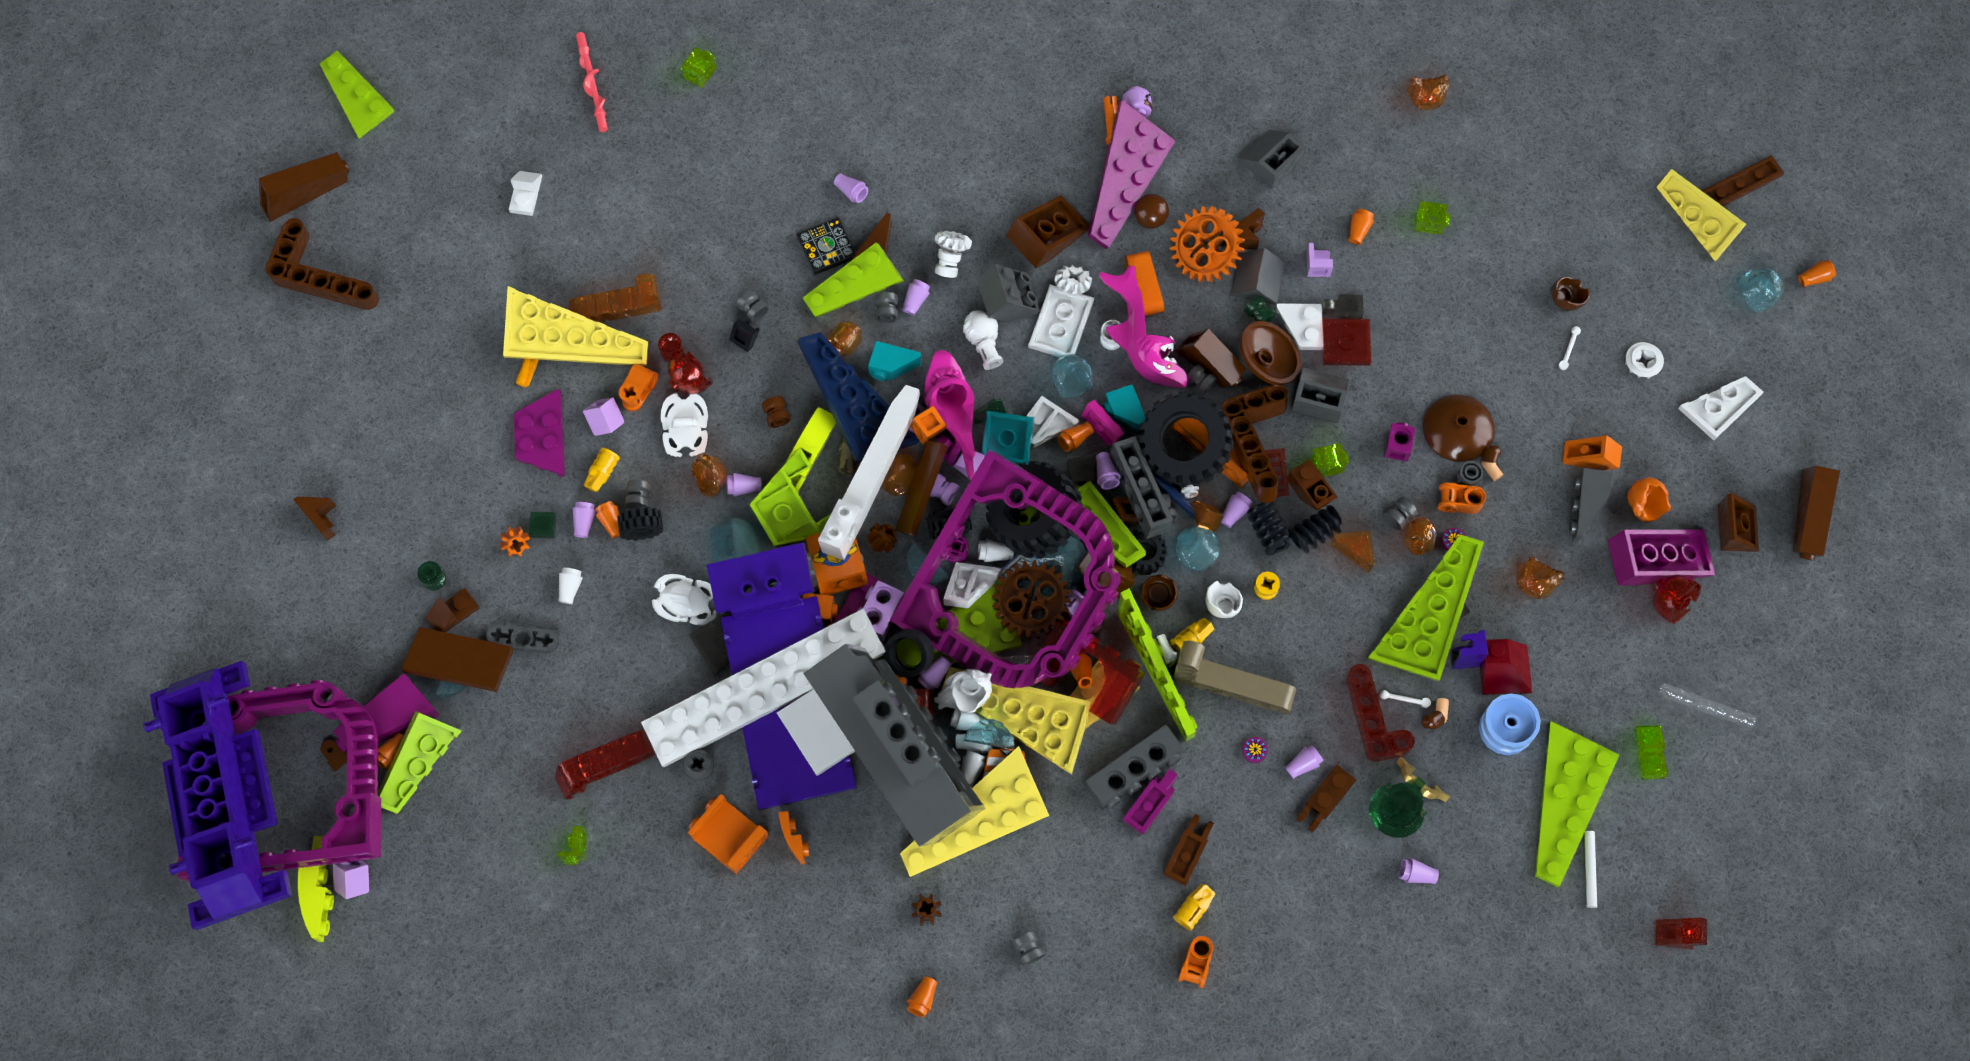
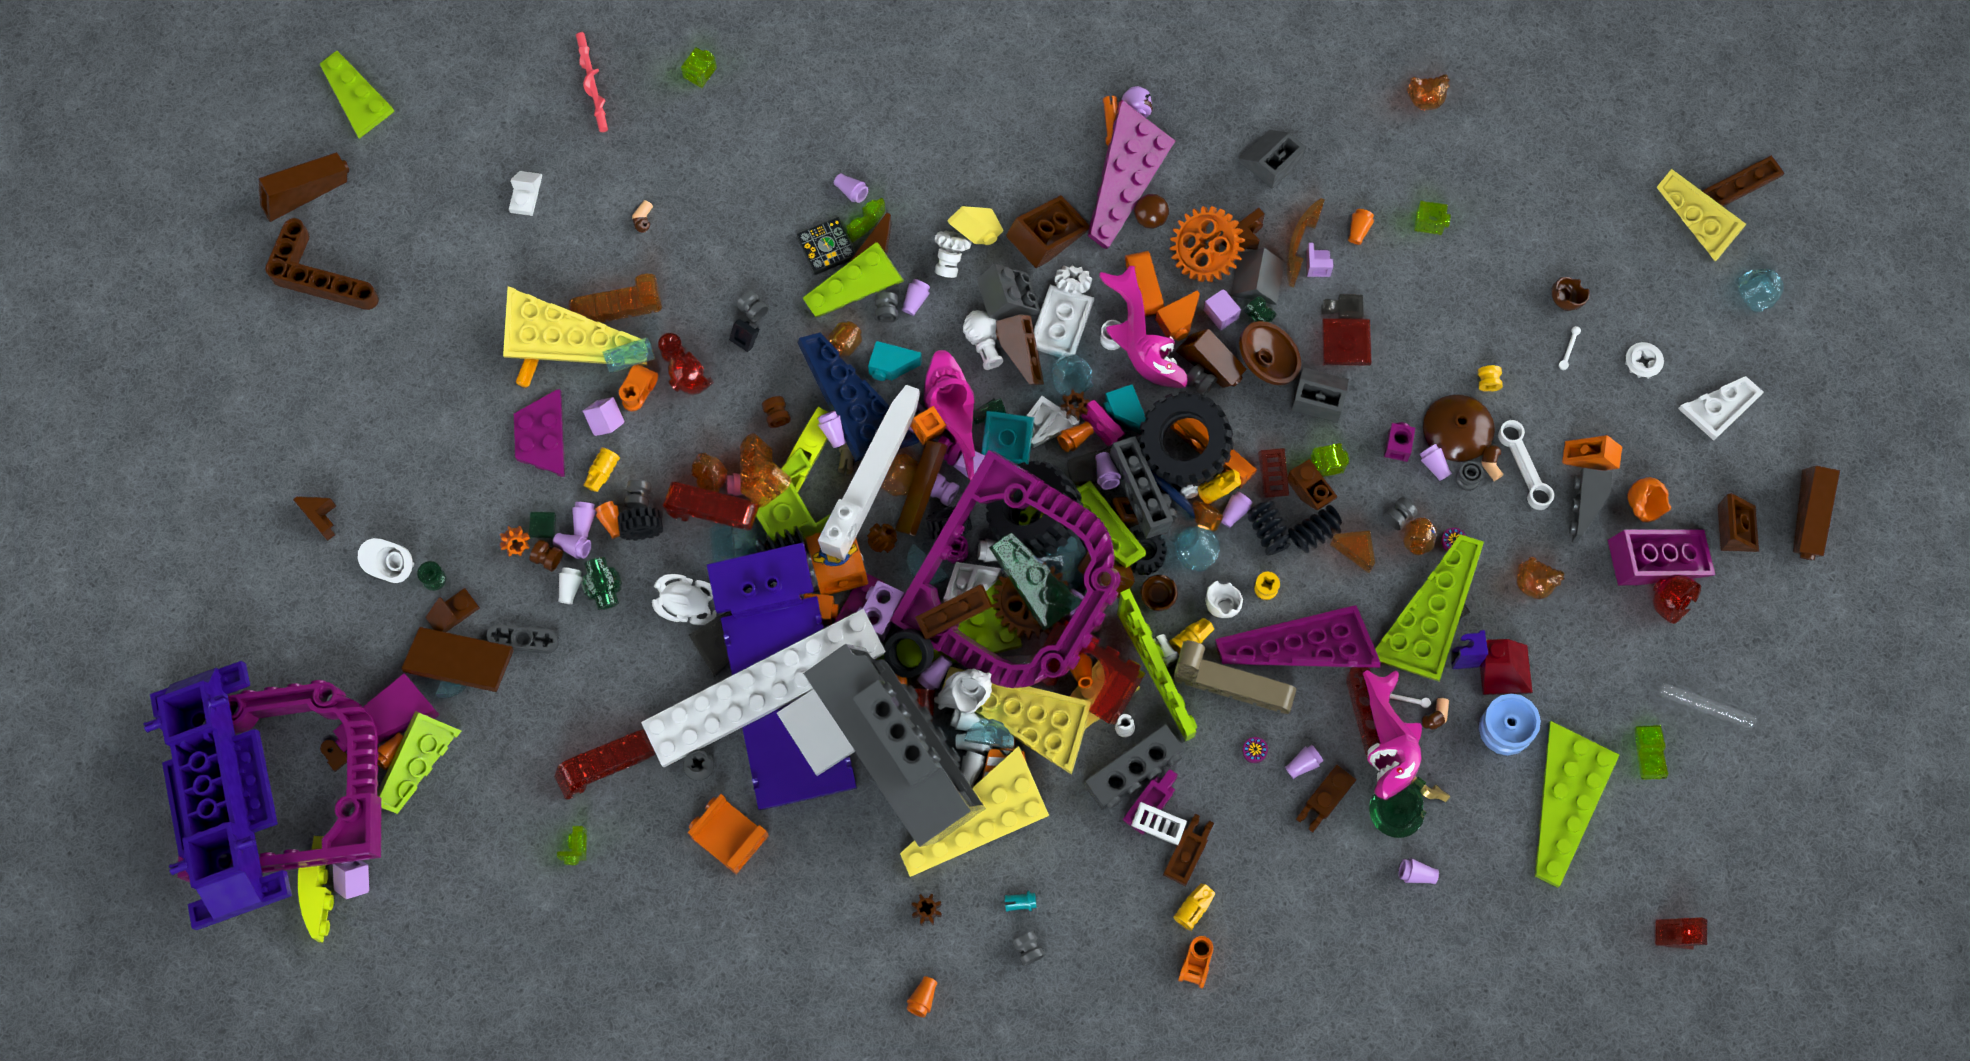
(385, 560): none -> white piece
(546, 555): none -> reddish brown wheel
(573, 545): none -> lavender cone
(601, 583): none -> clear green piece
(628, 355): none -> clear light blue hinge
(640, 217): none -> arm
(684, 424): white shield -> none
(688, 501): none -> clear red beam
(759, 476): none -> clear orange beam
(778, 542): none -> black piece
(795, 842): orange slope -> none
(832, 428): none -> lavender cone
(871, 215): none -> clear neon green slope
(954, 611): none -> reddish brown plate
(977, 224): none -> light yellow slope
(1019, 342): none -> reddish brown slope
(1023, 901): none -> teal pin
(1040, 590): none -> clear green wing
(1079, 399): none -> reddish brown gear
(1125, 731): none -> white pin
(1176, 833): none -> white slope
(1178, 316): none -> orange slope
(1219, 486): none -> yellow hinge
(1222, 309): none -> lavender panel
(1246, 410): reddish brown beam -> none
(1304, 324): white wing -> none
(1310, 219): none -> clear orange slope
(1323, 639): none -> magenta wing
(1397, 739): none -> dark pink piece
(1435, 461): none -> lavender cone
(1459, 498): orange piece -> none
(1490, 378): none -> yellow wheel
(1525, 465): none -> white piece
(1590, 867): white bar -> none
(1818, 273): orange cone -> none

